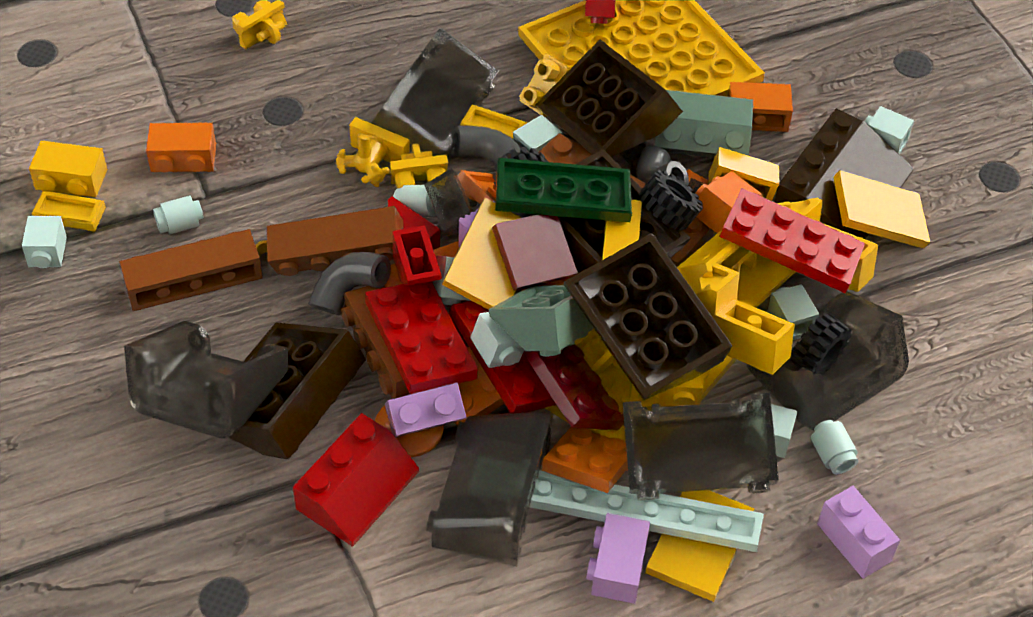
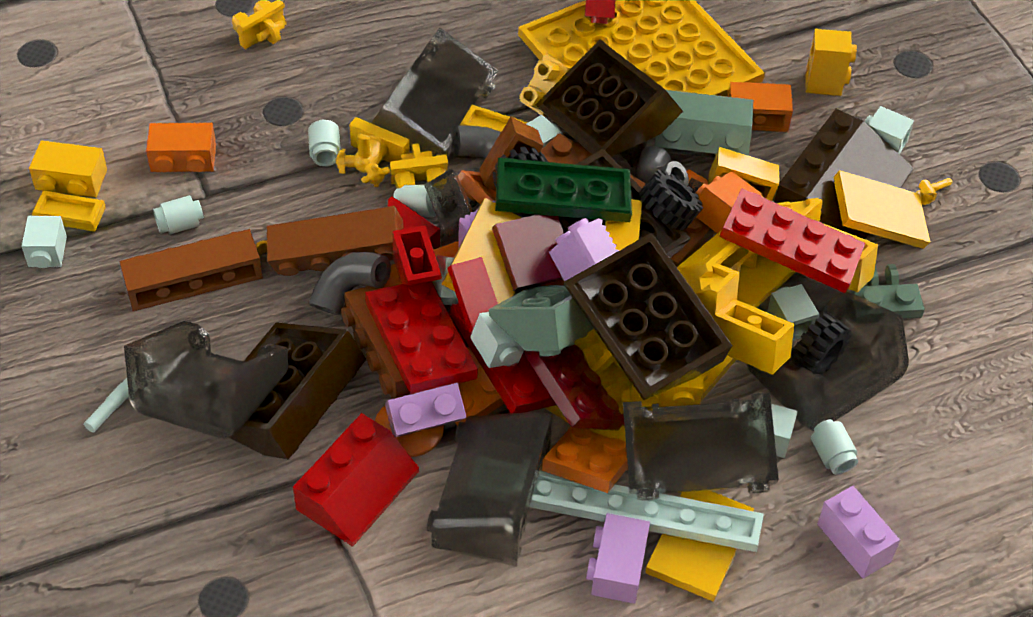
(111, 403): none -> light aqua piece
(324, 142): none -> light aqua brick
(472, 289): none -> tile
(513, 136): none -> dark orange brick
(582, 247): none -> lavender brick
(829, 62): none -> yellow brick
(897, 297): none -> sand green hinge
(928, 191): none -> yellow hand

